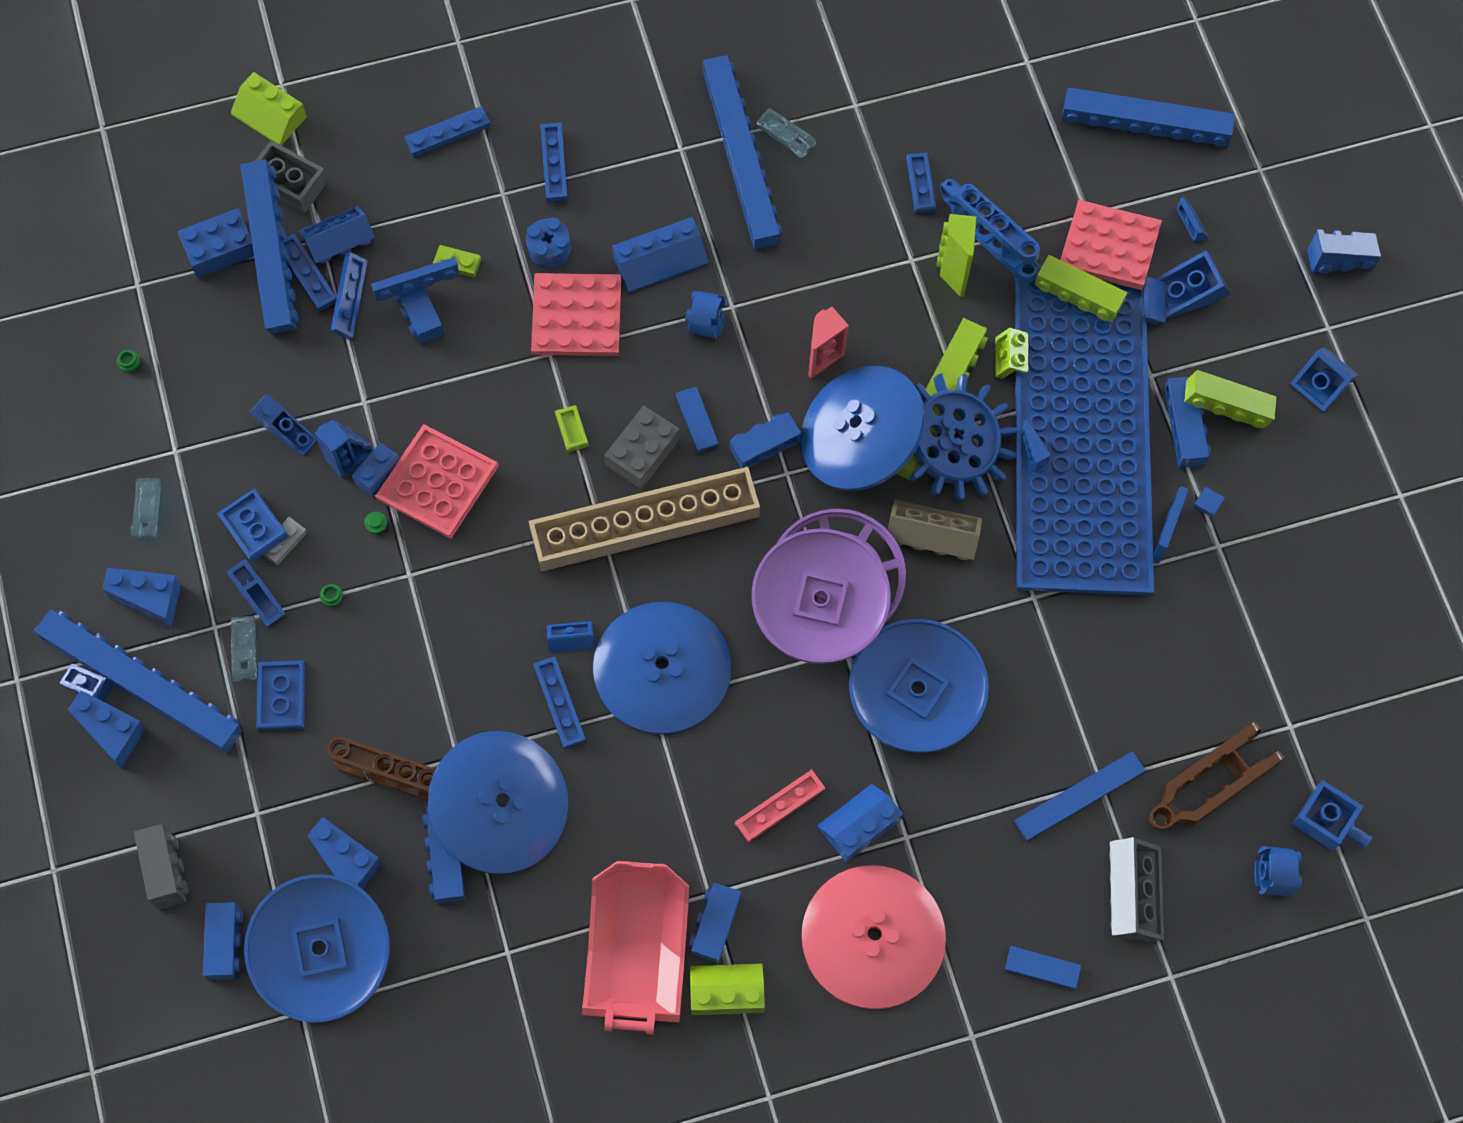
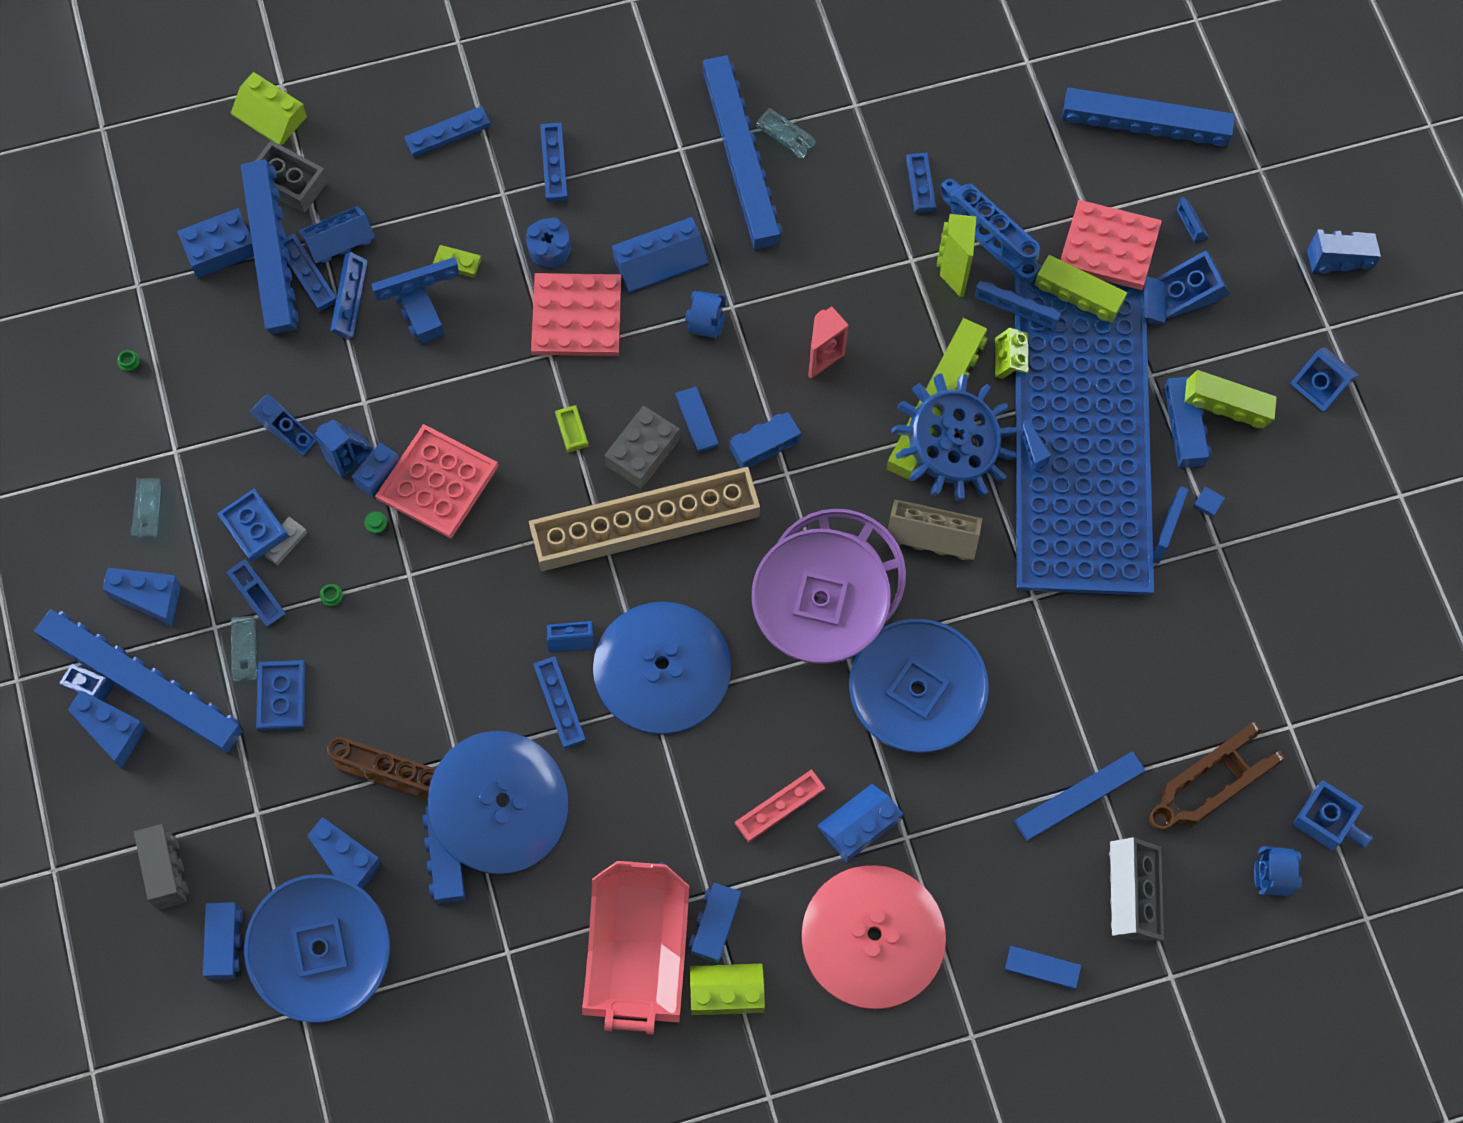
(882, 442): blue dish -> none
(1015, 304): none -> blue plate

